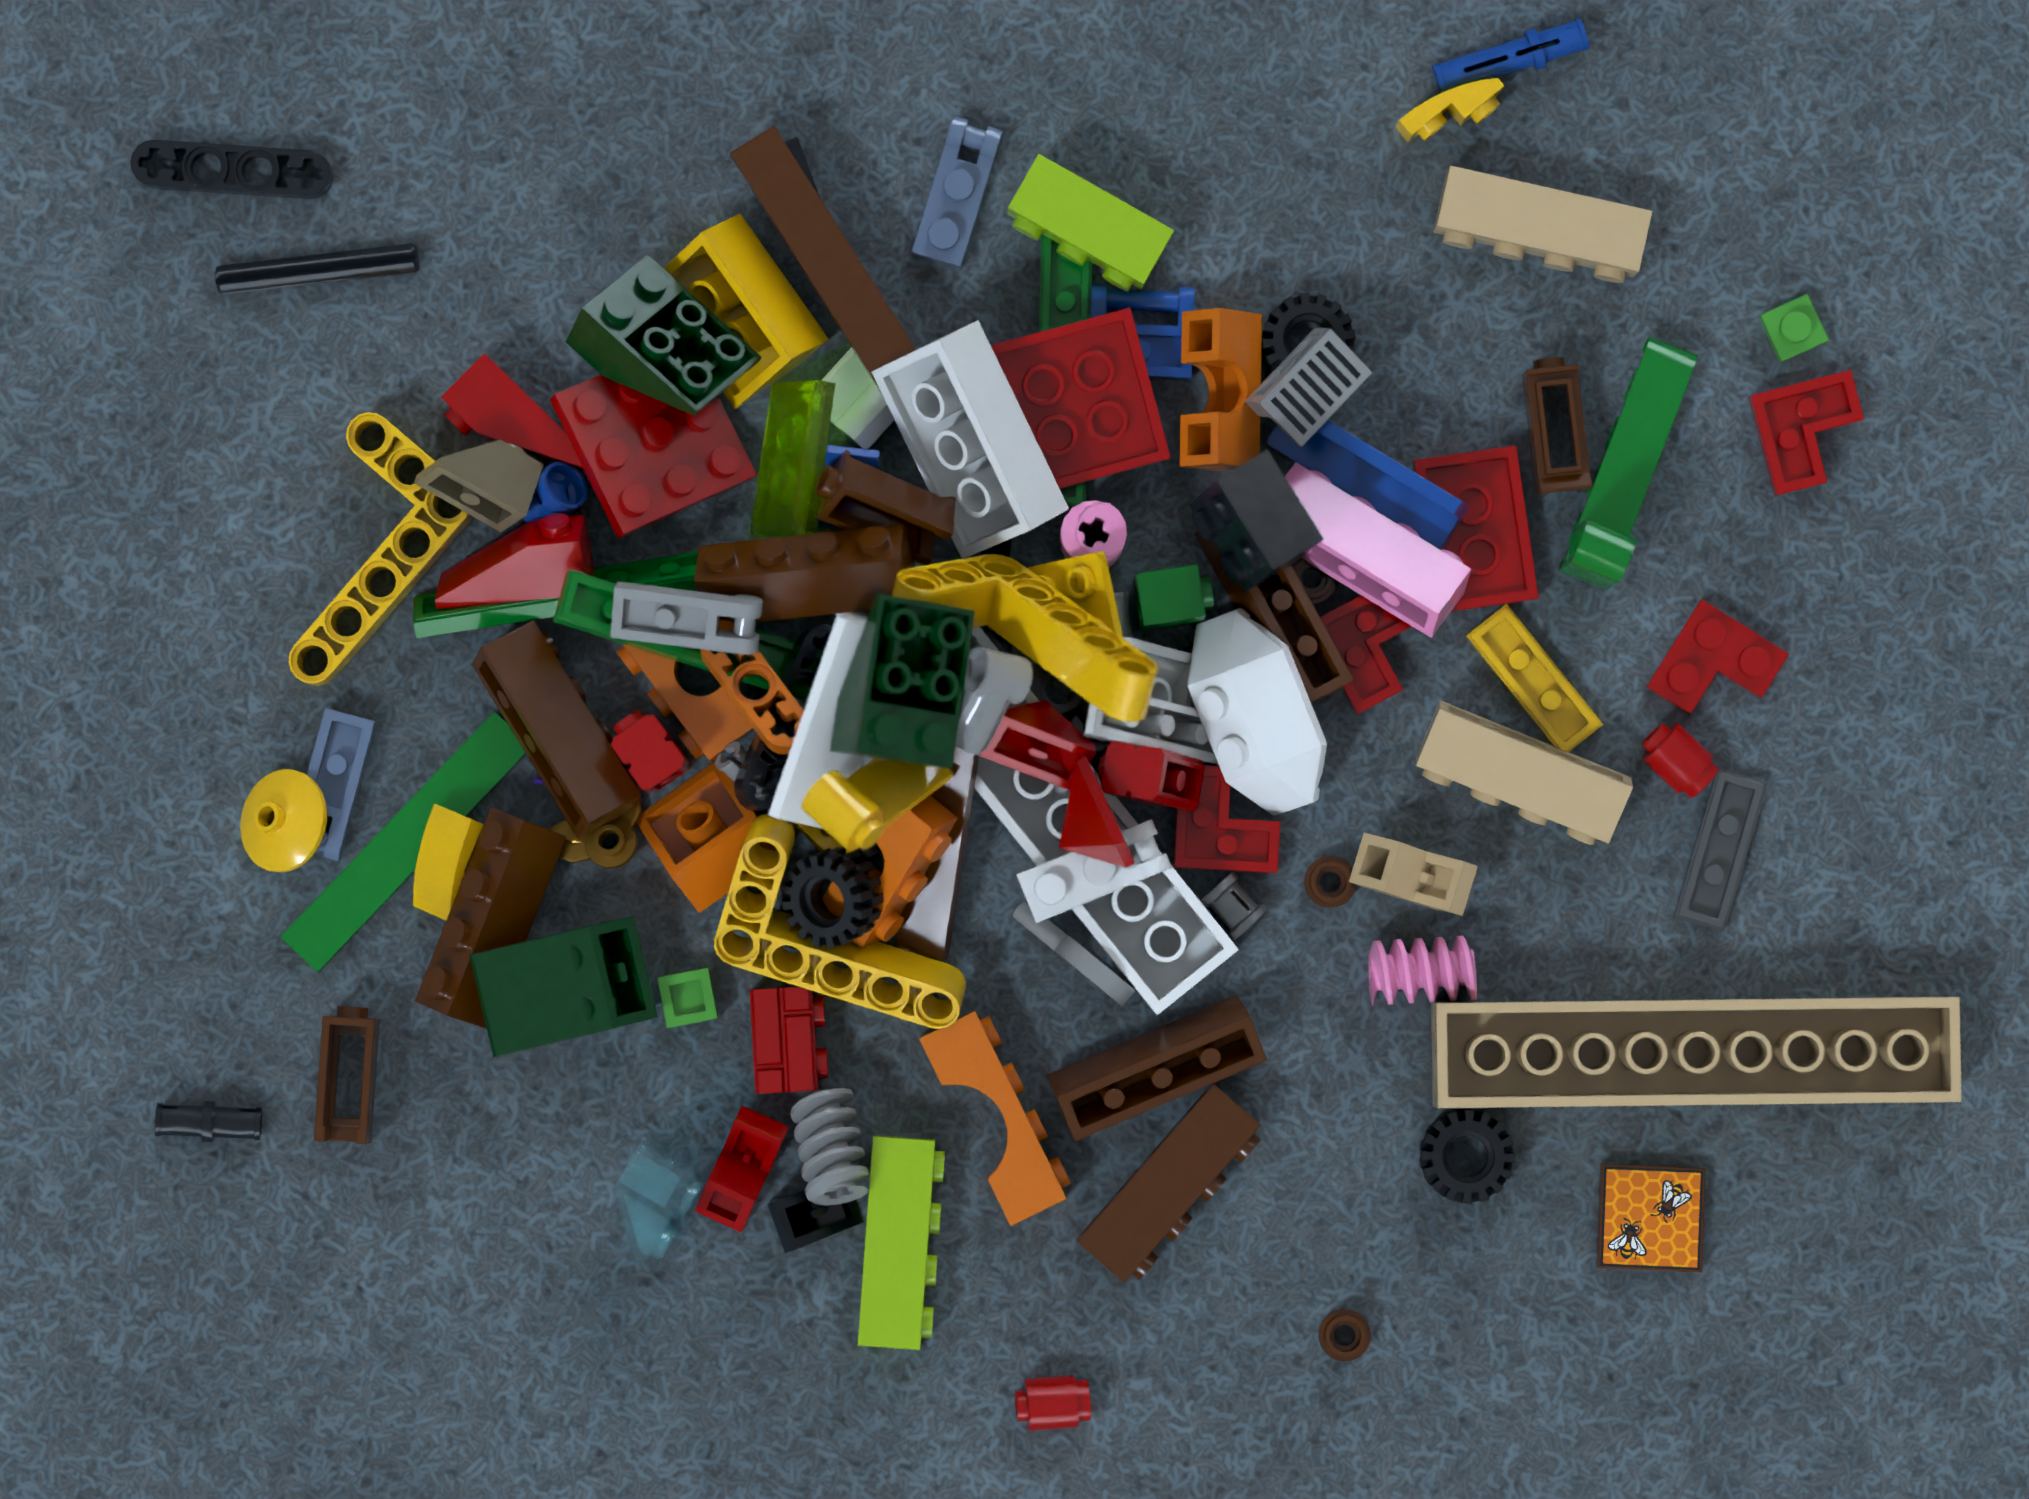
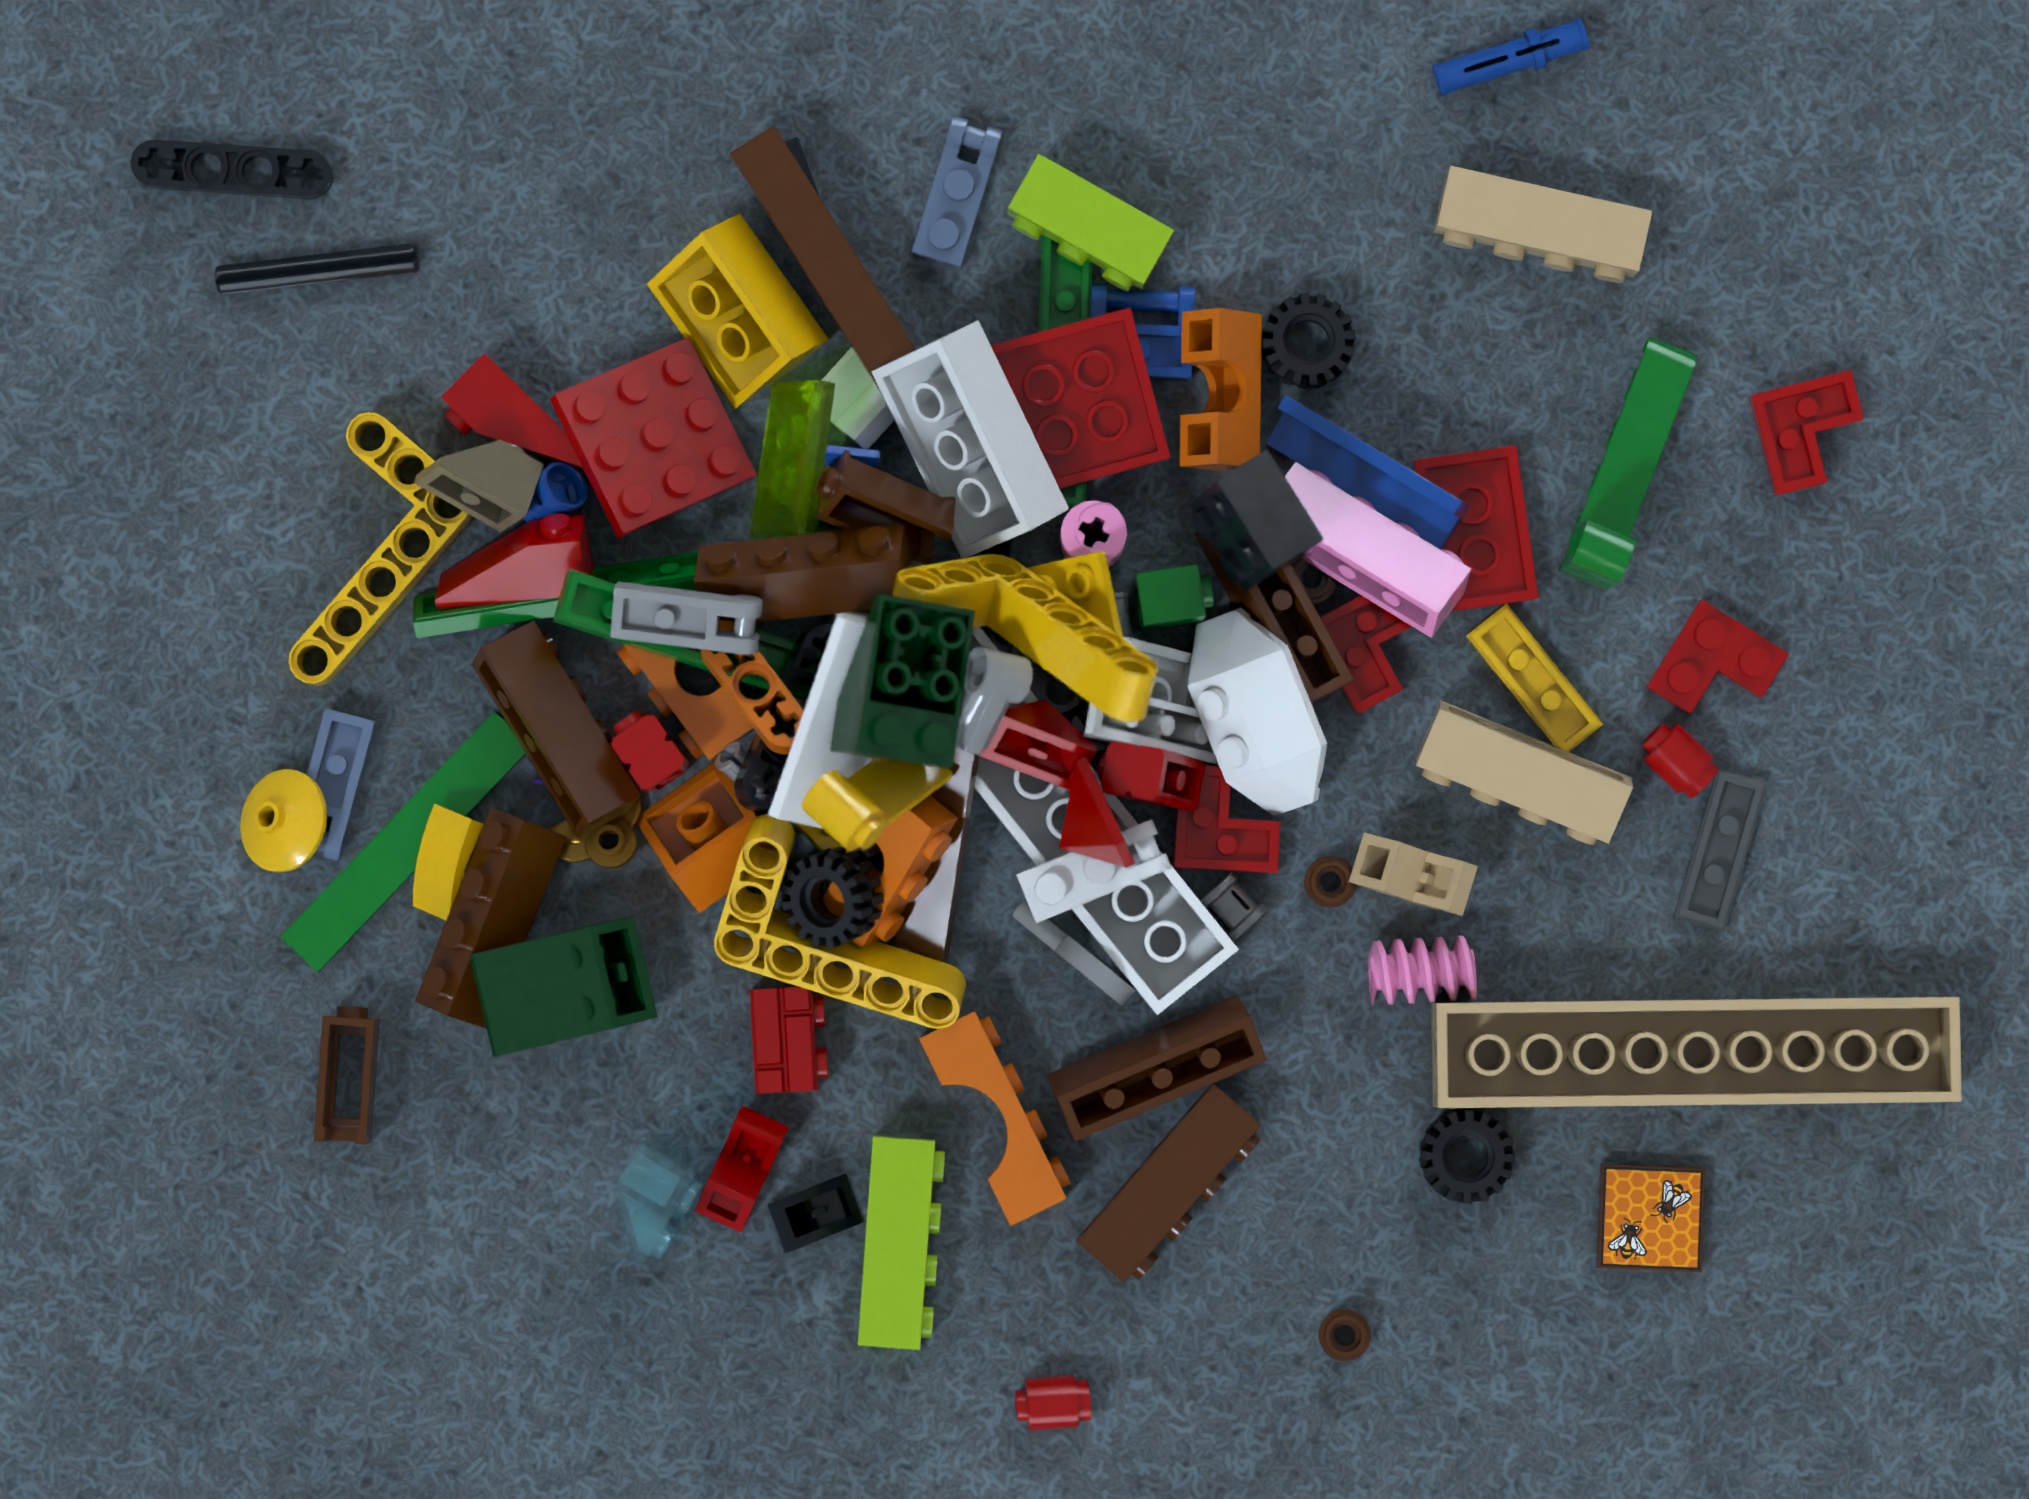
(208, 1121): black pin -> none
(660, 340): dark green slope -> none
(687, 997): bright green plate -> none
(826, 1148): light grey piece -> none
(1309, 385): light grey panel -> none
(1463, 102): yellow slope -> none
(1550, 373): reddish brown window -> none
(1793, 328): bright green plate -> none

